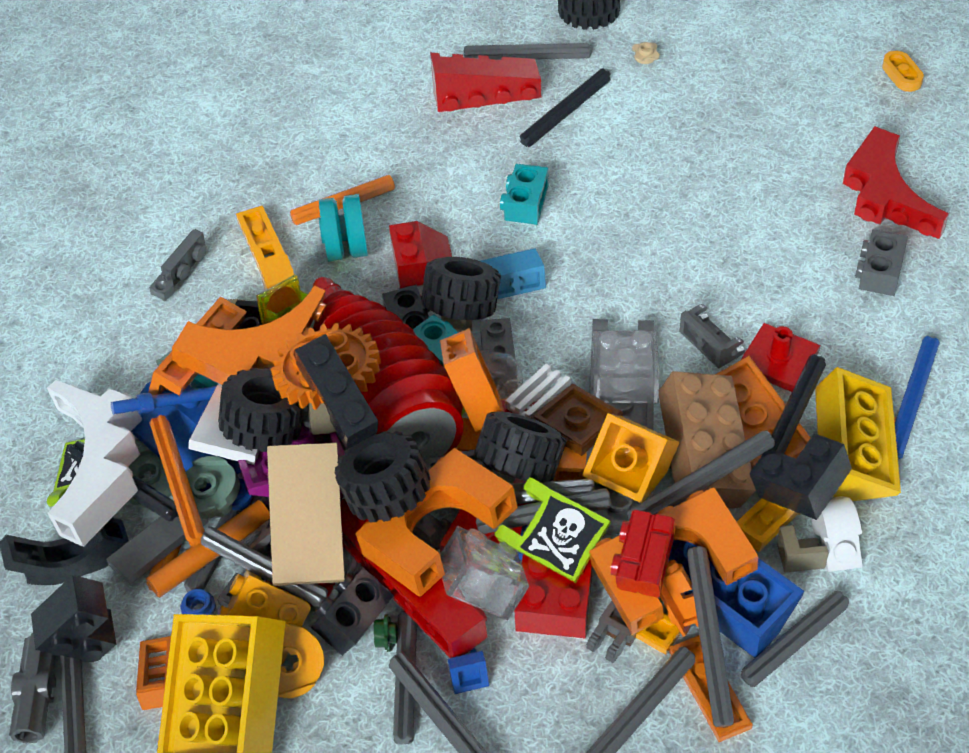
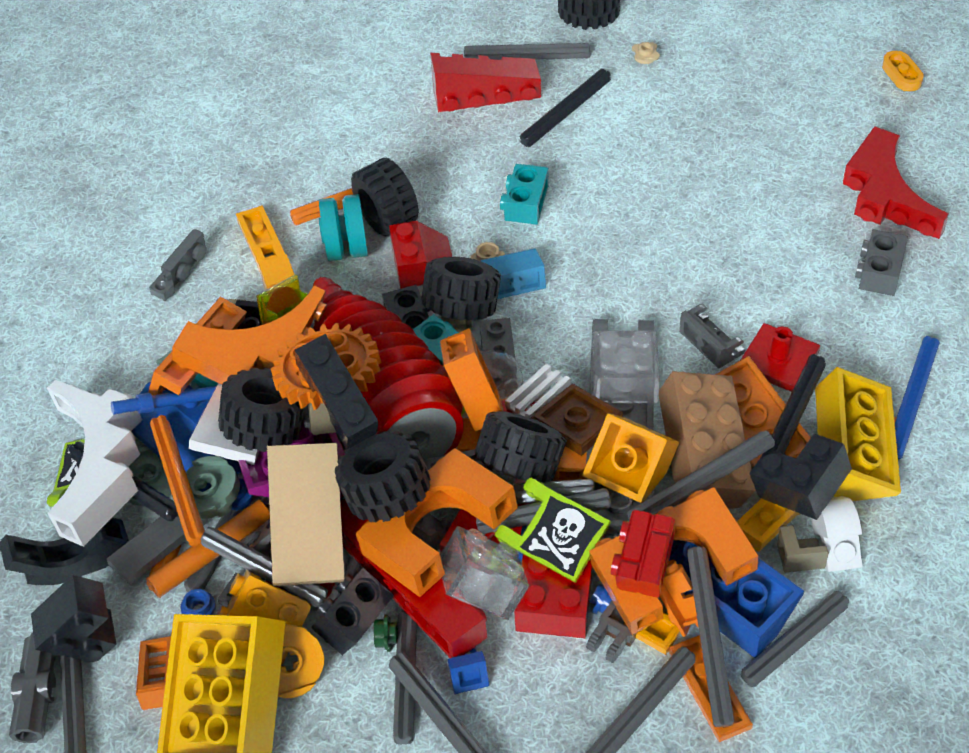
(385, 195): none -> black tyre
(486, 250): none -> tan plate
(600, 599): none -> blue plate

